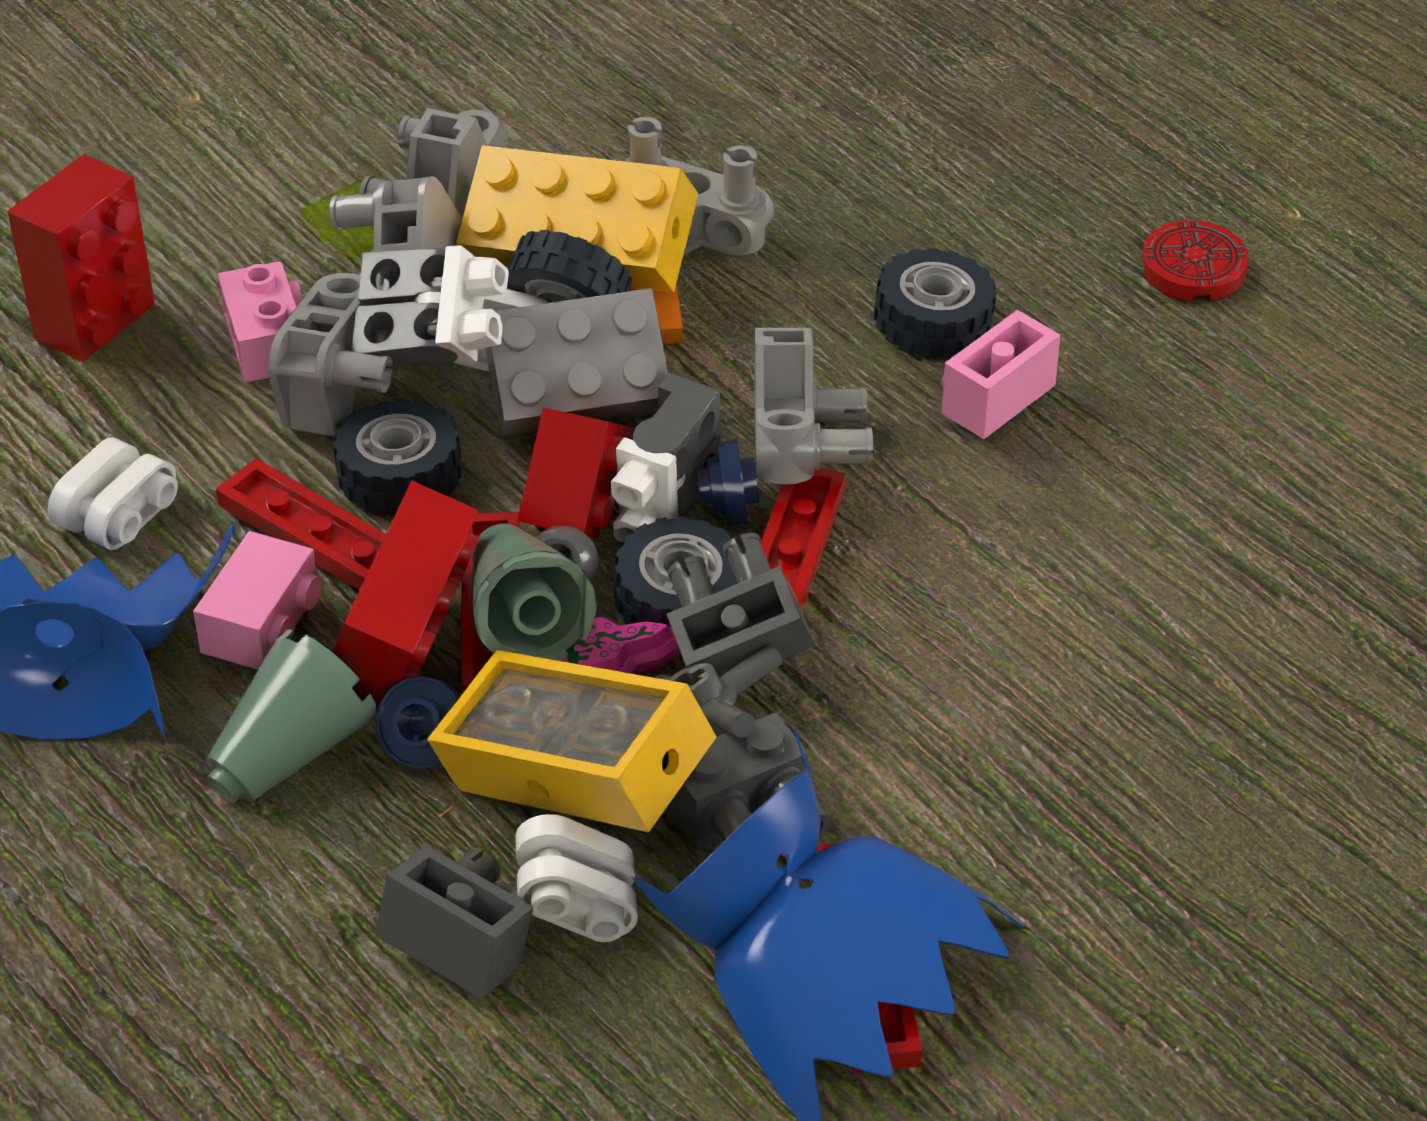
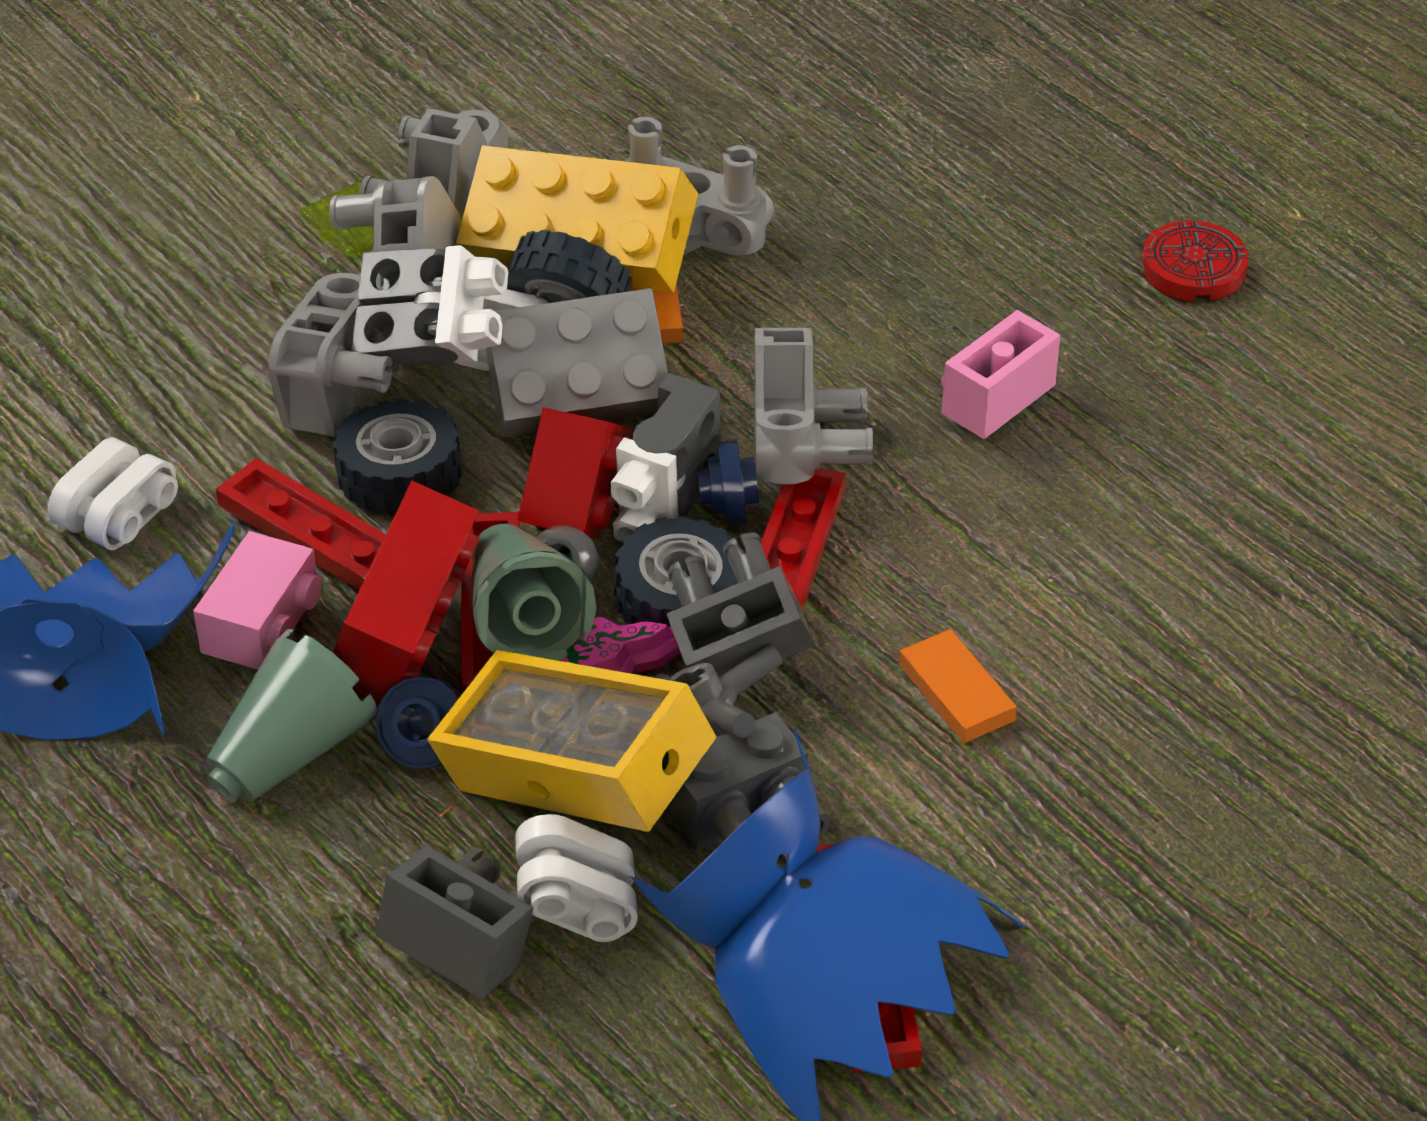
(82, 257): red brick -> none
(255, 307): bright pink brick -> none
(934, 302): black wheel -> none
(957, 686): none -> orange tile

